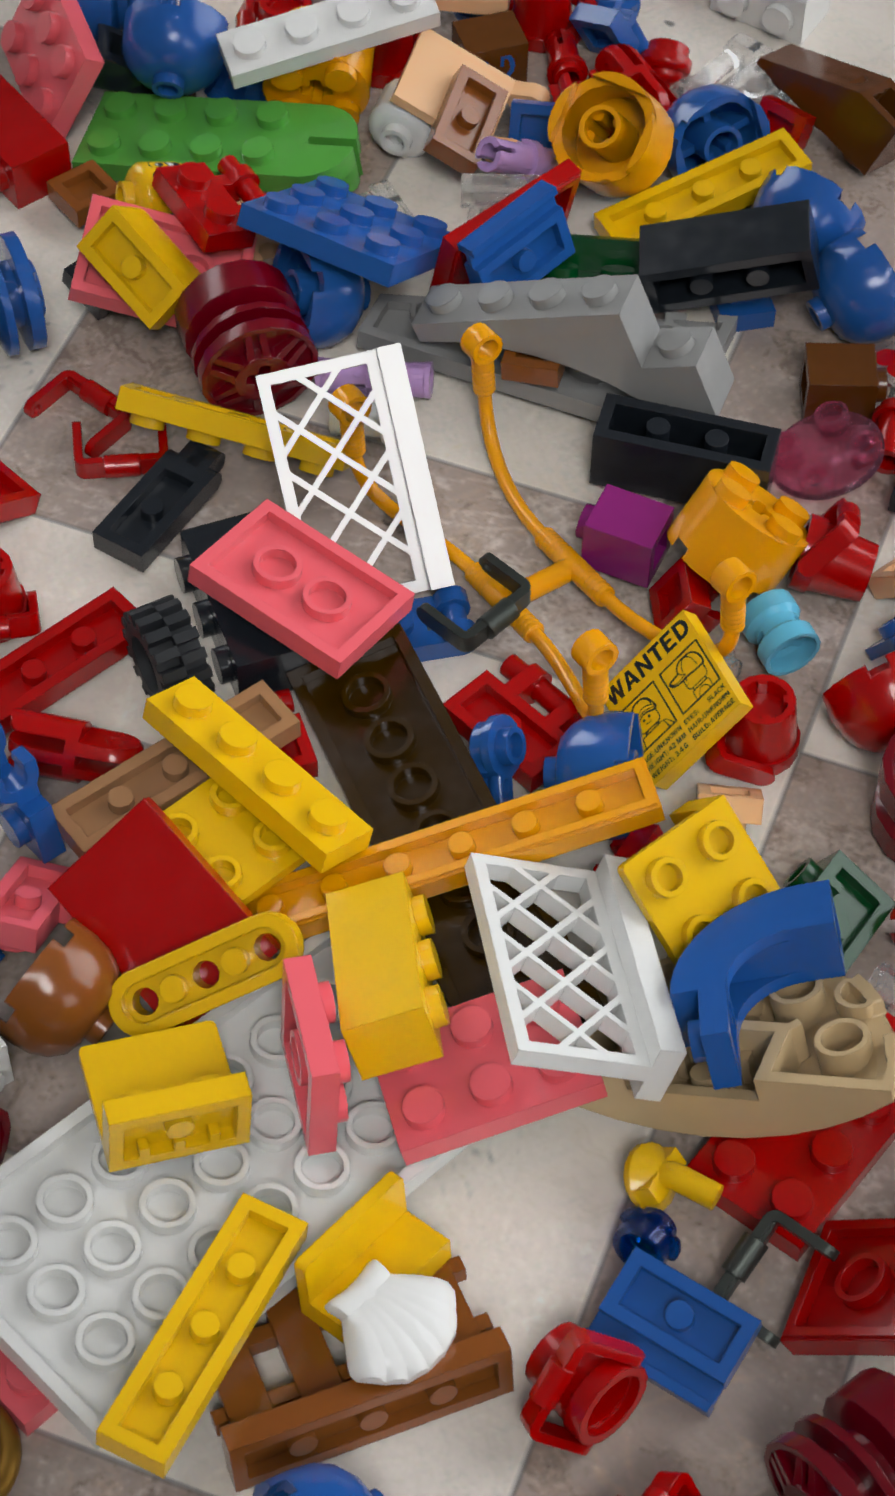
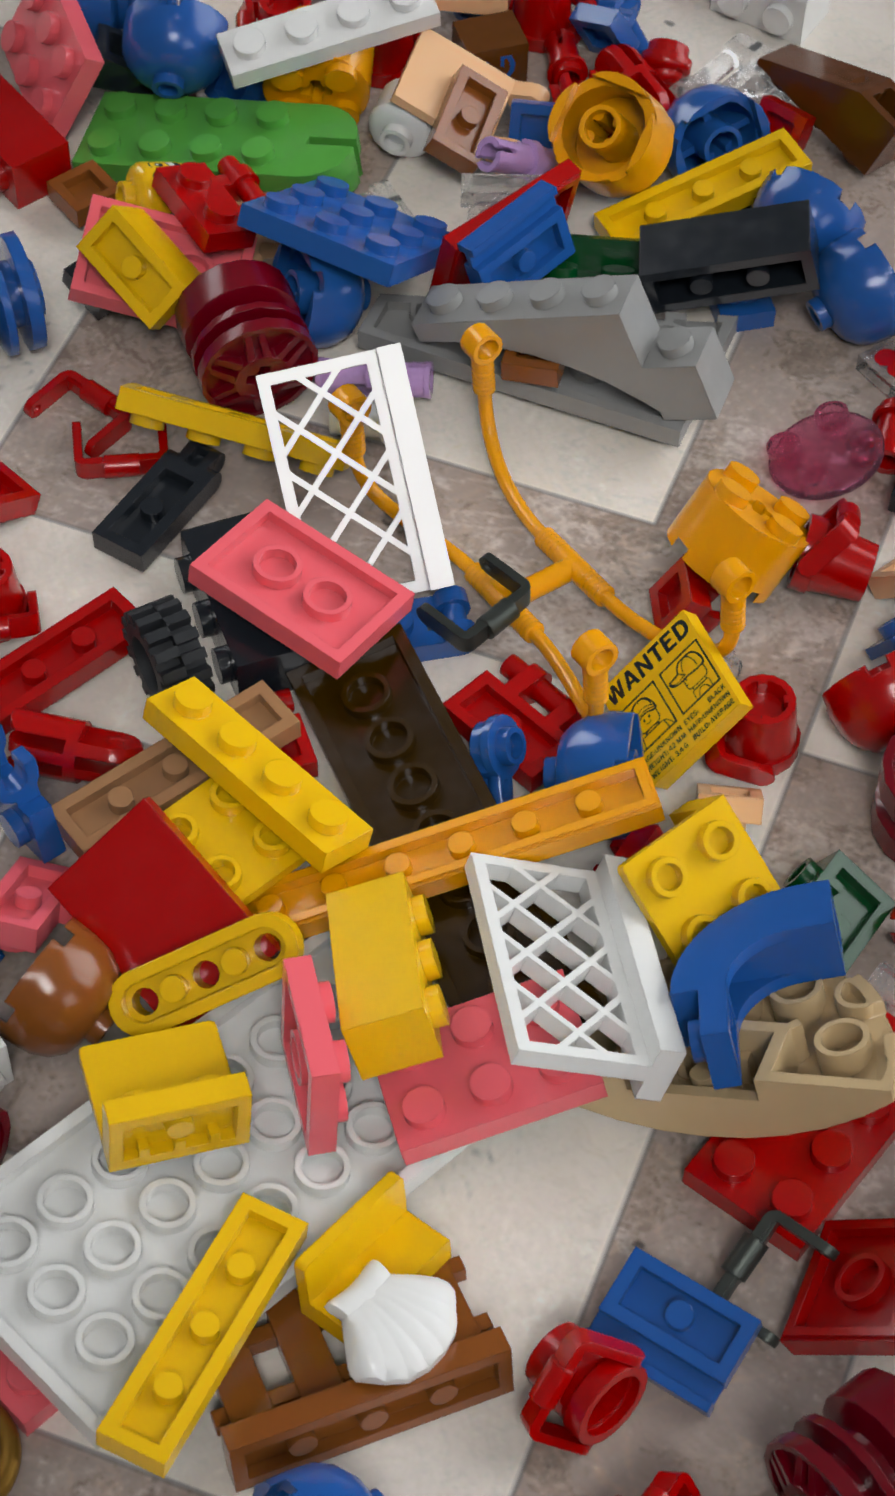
(625, 535): magenta brick -> none
(648, 1230): clear blue plate -> none
(659, 1172): yellow plate -> none
(672, 449): black brick -> none
(781, 637): medium azure wheel -> none
(841, 374): reddish brown brick -> none

